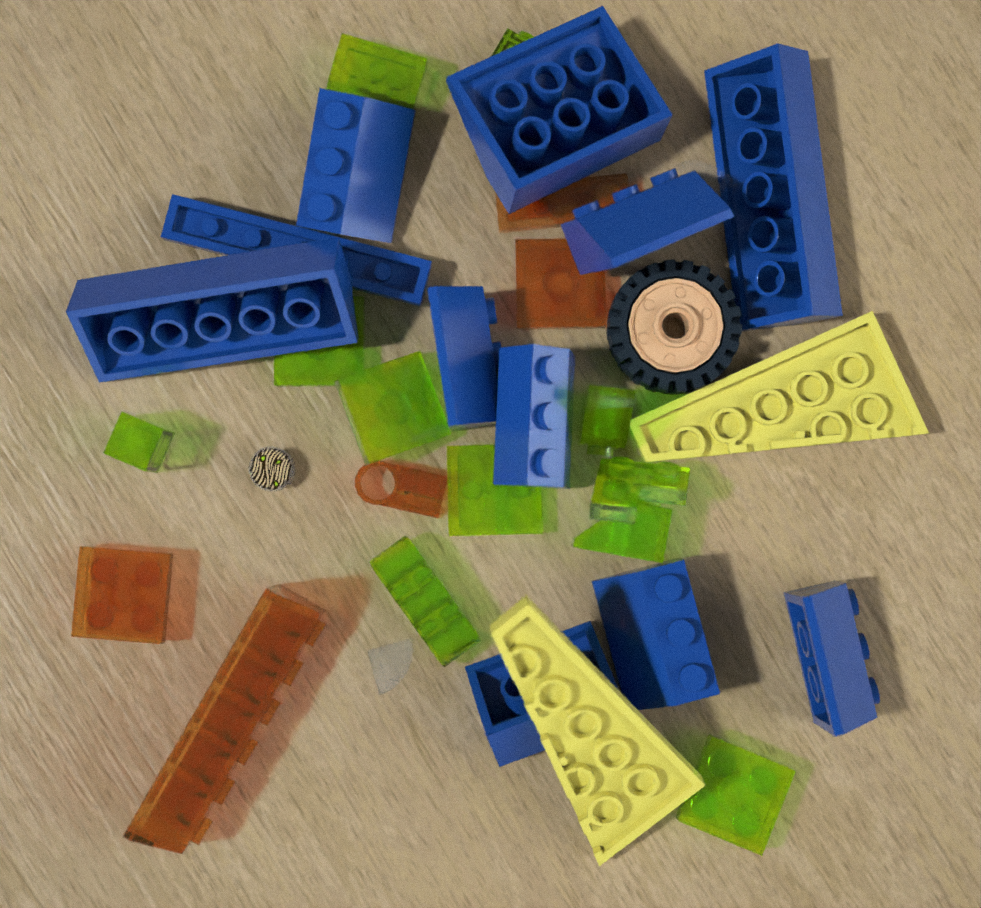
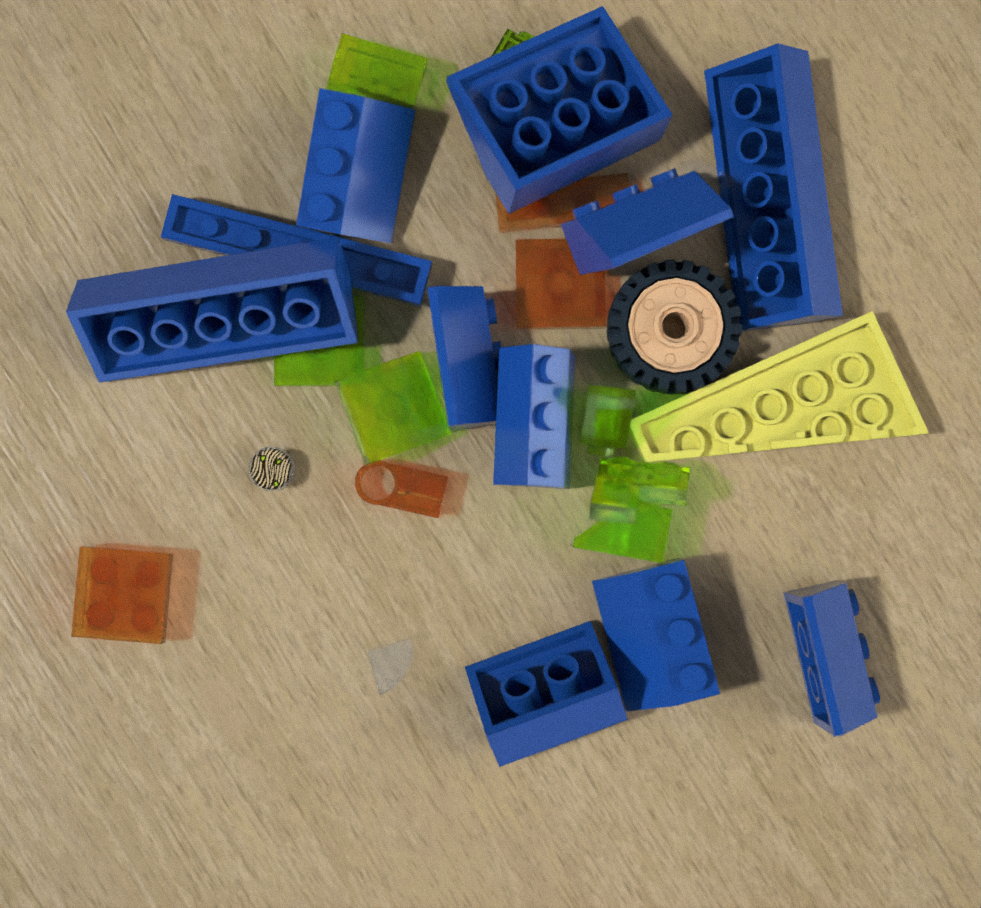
(139, 442): clear neon green brick -> none
(227, 720): clear orange slope -> none
(425, 601): clear neon green beam -> none
(486, 508): clear neon green slope -> none
(601, 747): light yellow wing -> none
(739, 795): clear neon green plate -> none

